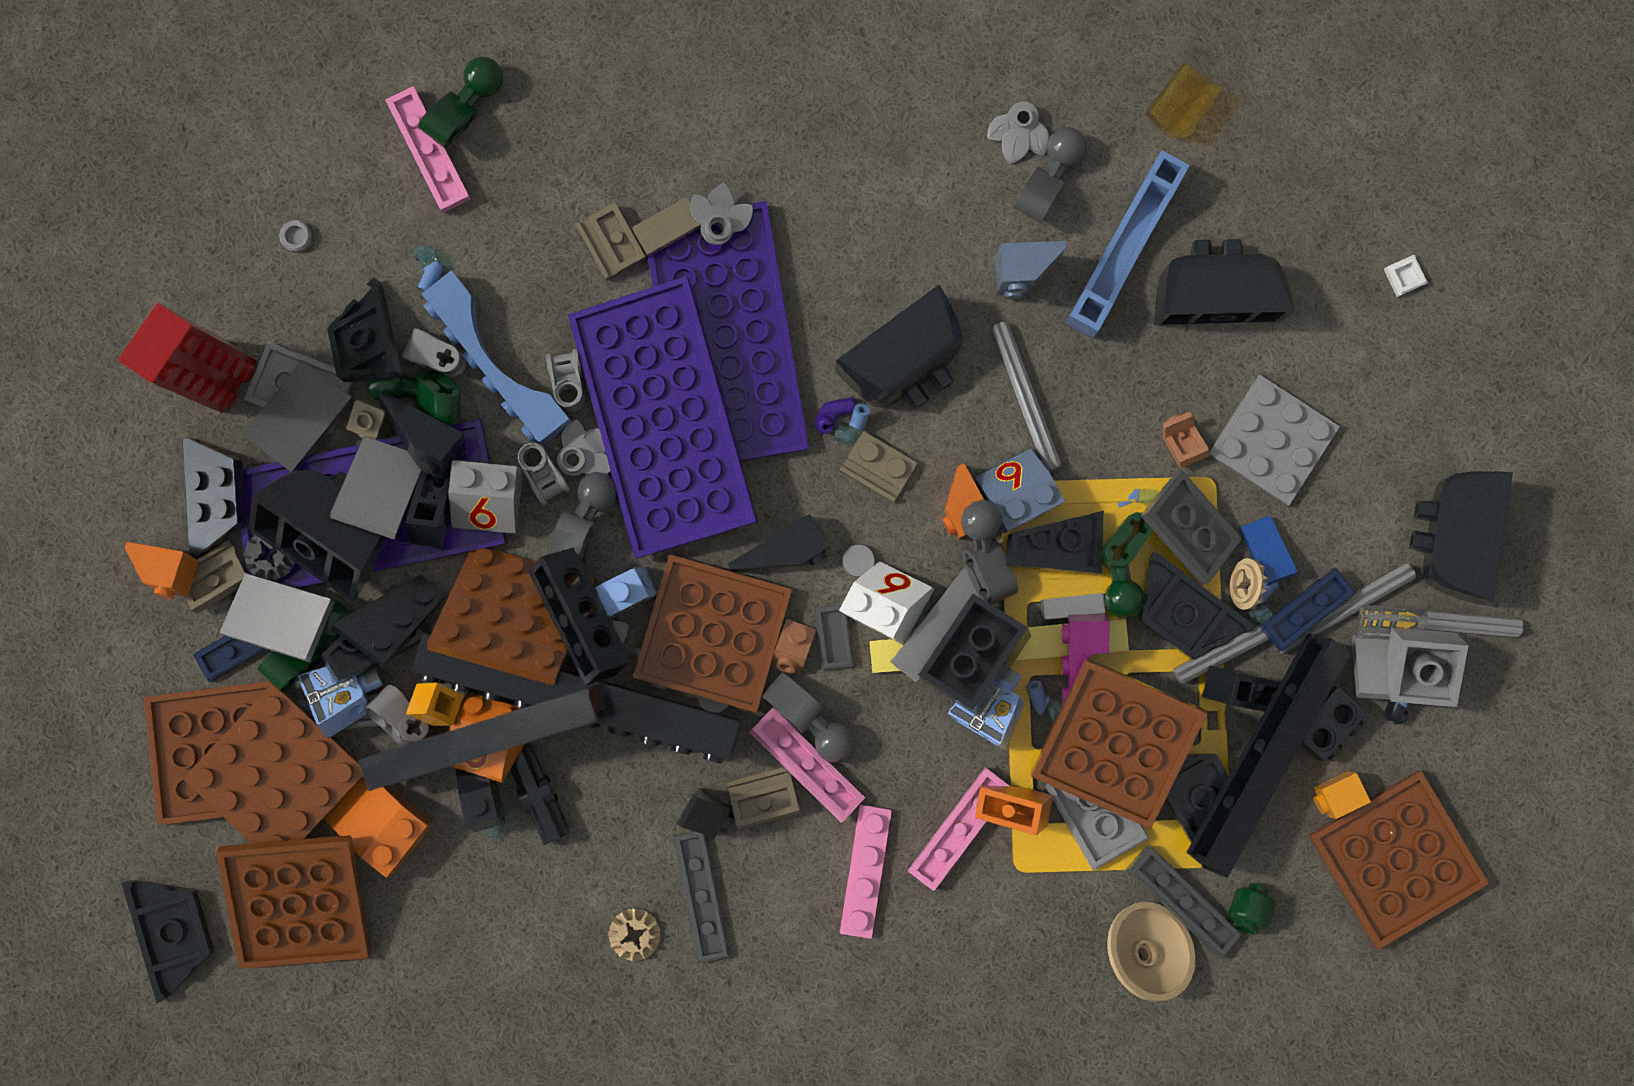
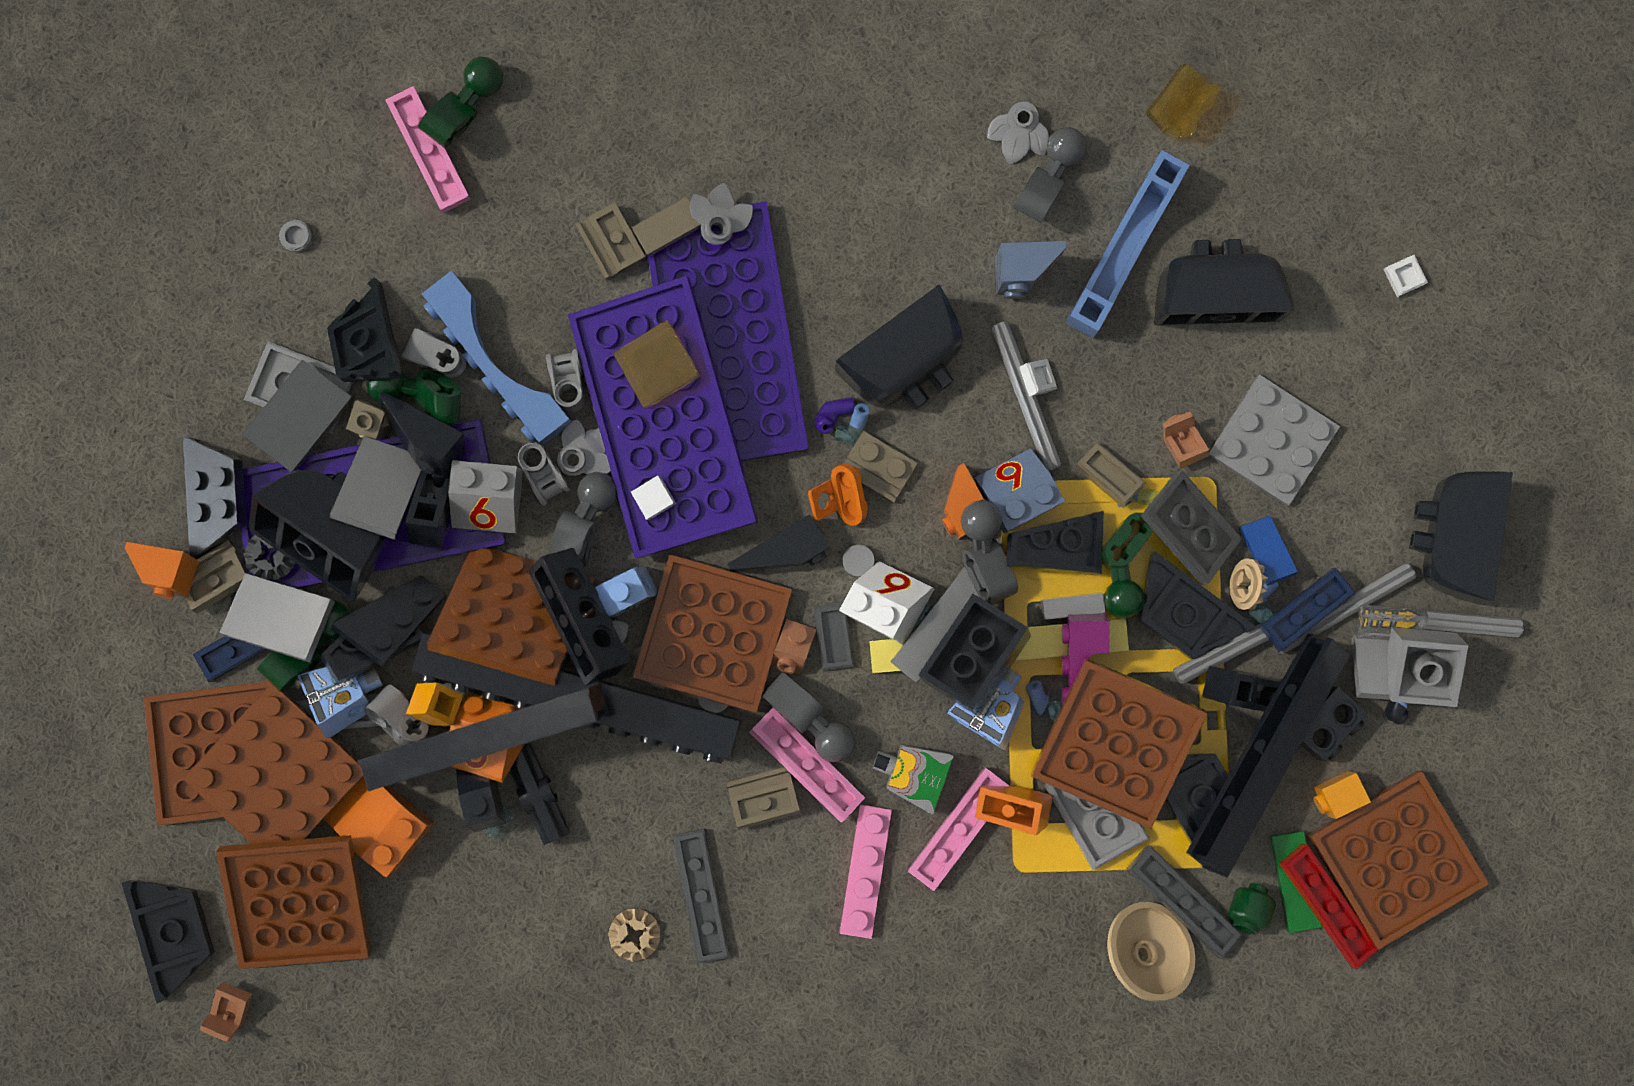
(187, 359): red brick -> none
(227, 1012): none -> nougat bracket
(430, 264): arm -> none
(653, 497): none -> white tile
(656, 364): none -> clear yellow tile
(706, 814): black slope -> none
(845, 496): none -> orange bracket
(915, 774): none -> torso
(1038, 377): none -> white tile
(1110, 475): none -> dark tan tile
(1296, 911): none -> green tile
(1329, 905): none -> red tile

